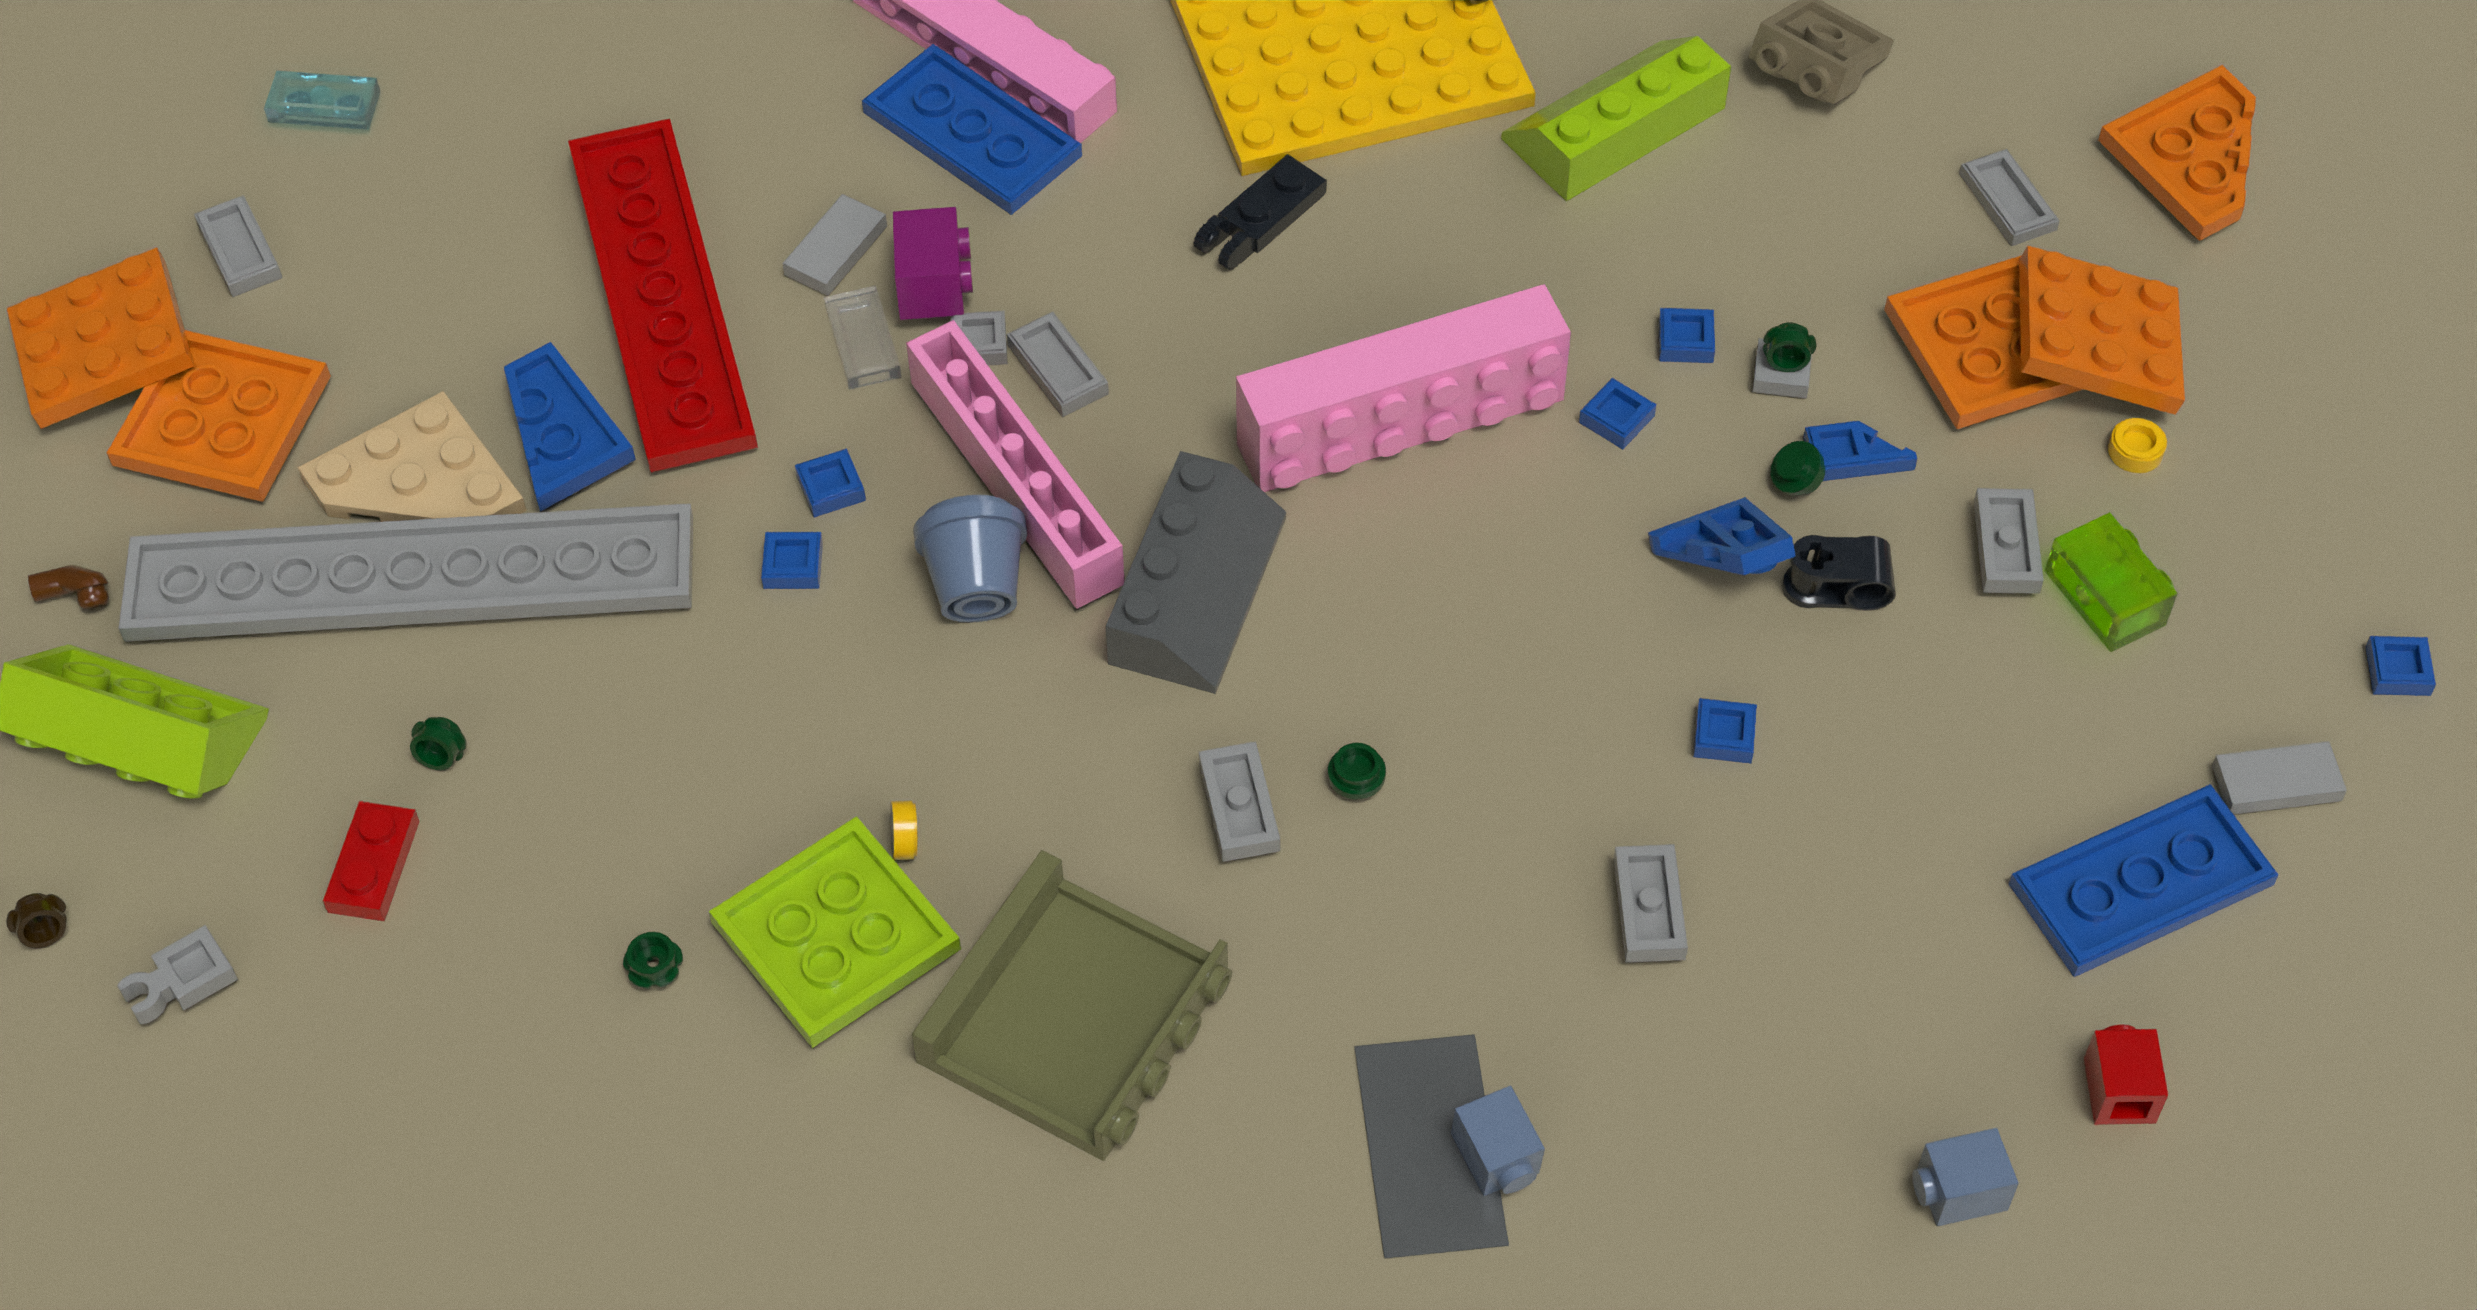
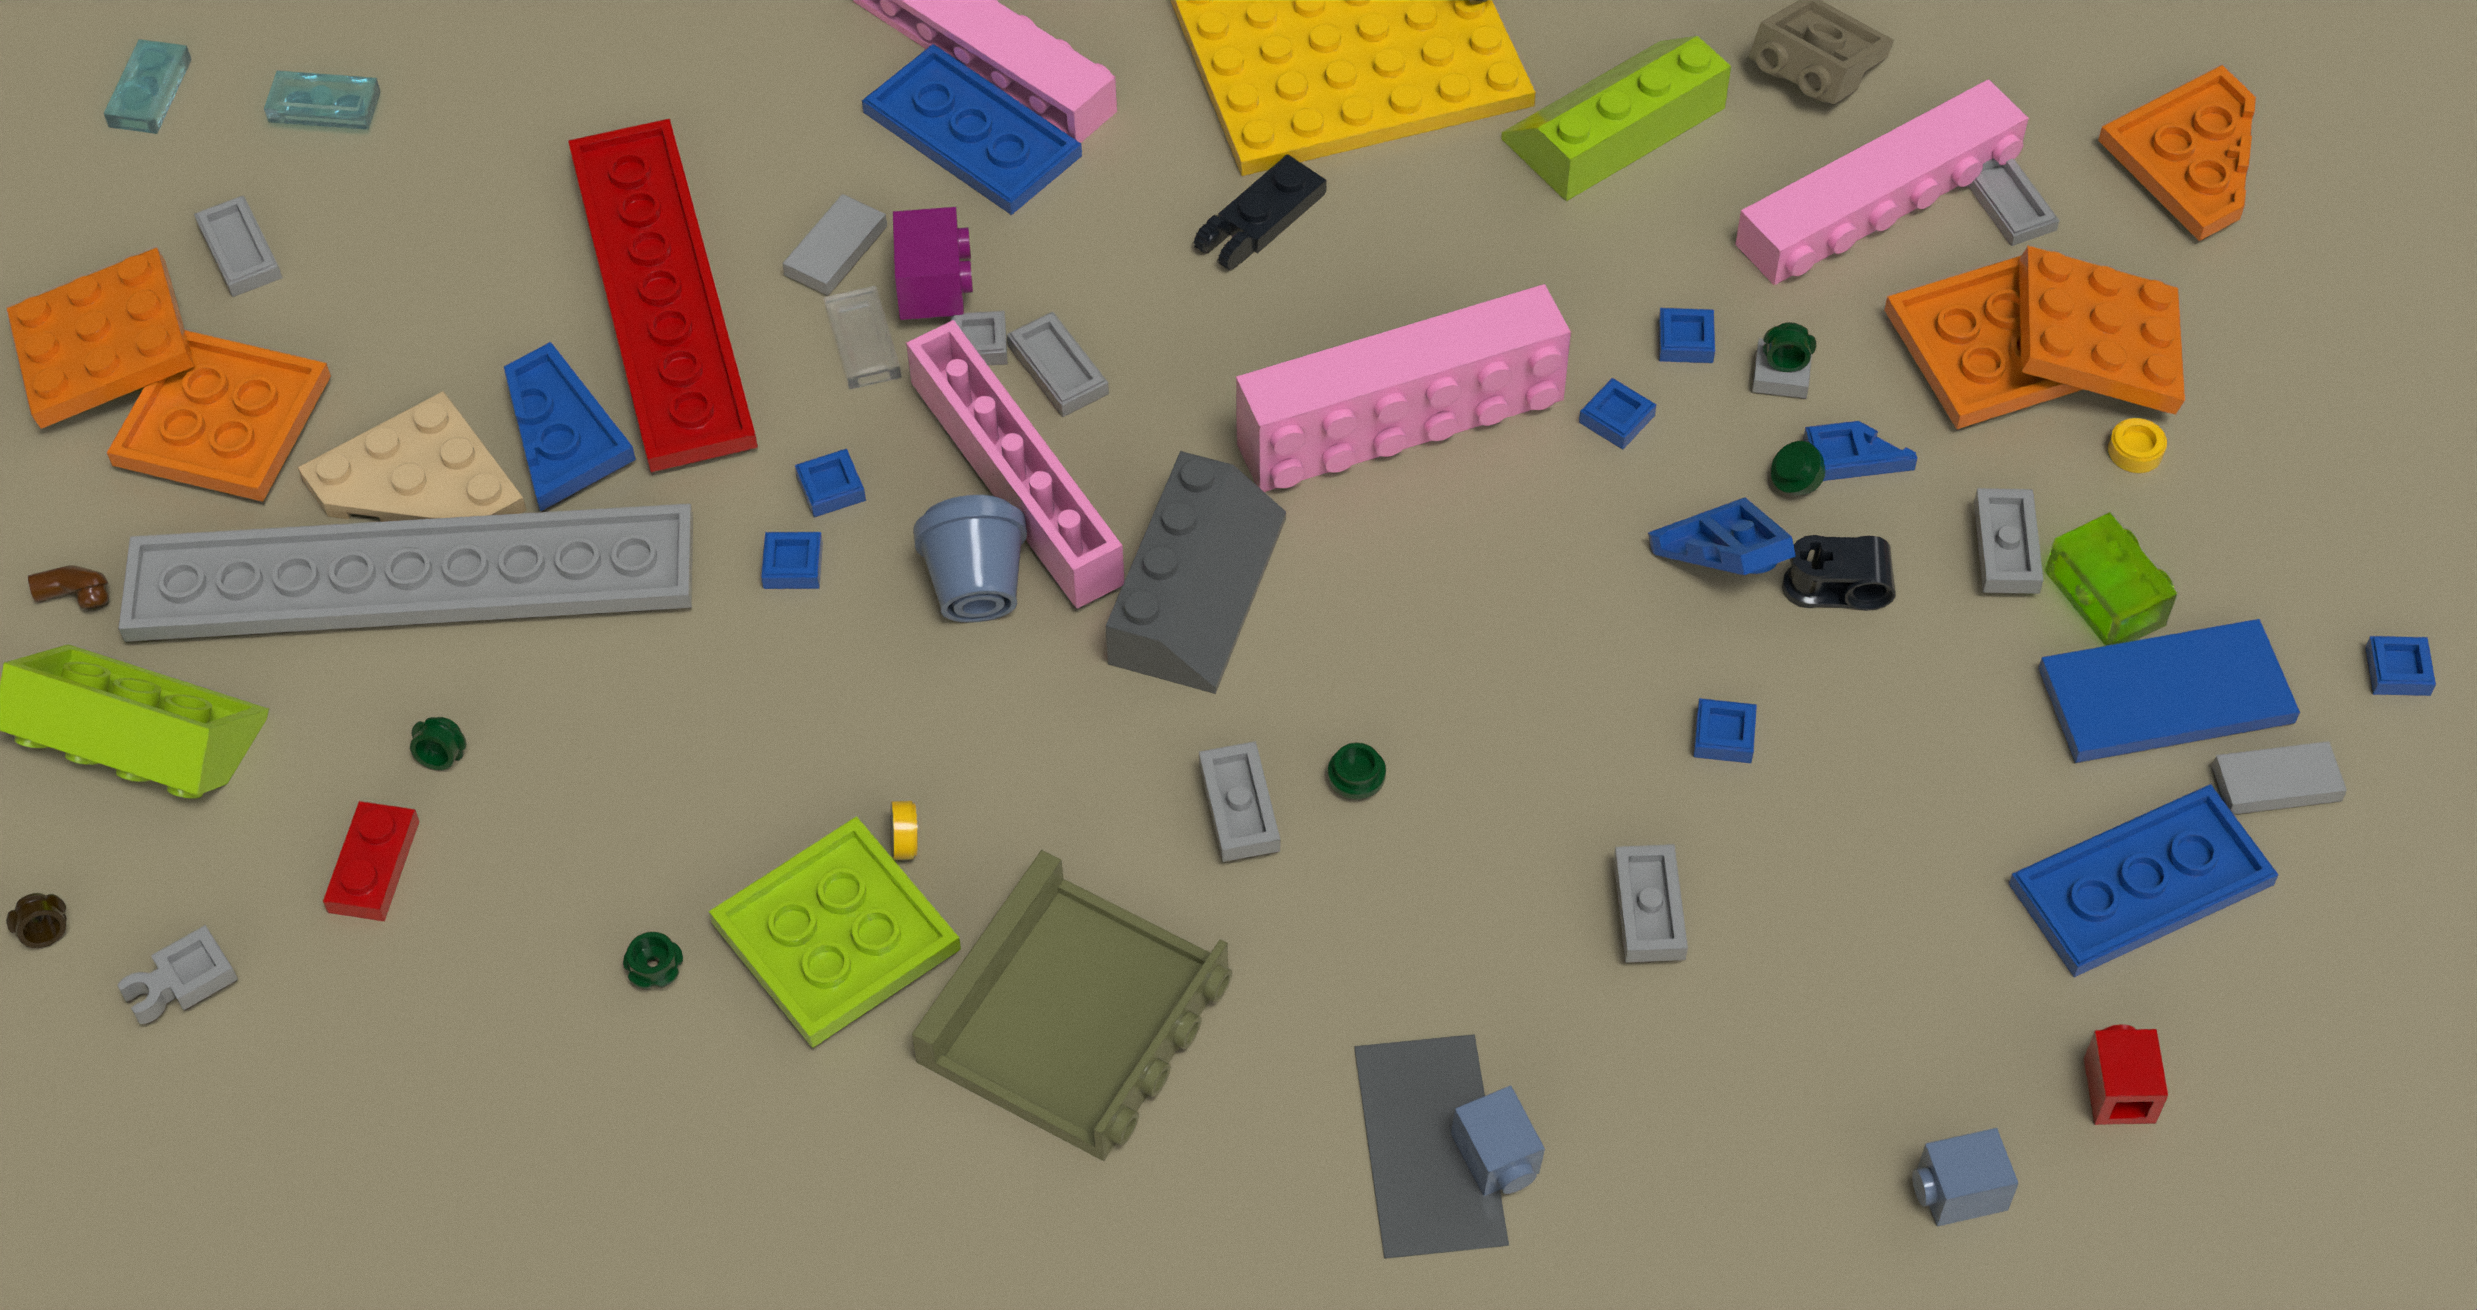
(147, 86): none -> clear light blue plate
(1880, 182): none -> bright pink brick
(2168, 690): none -> blue tile

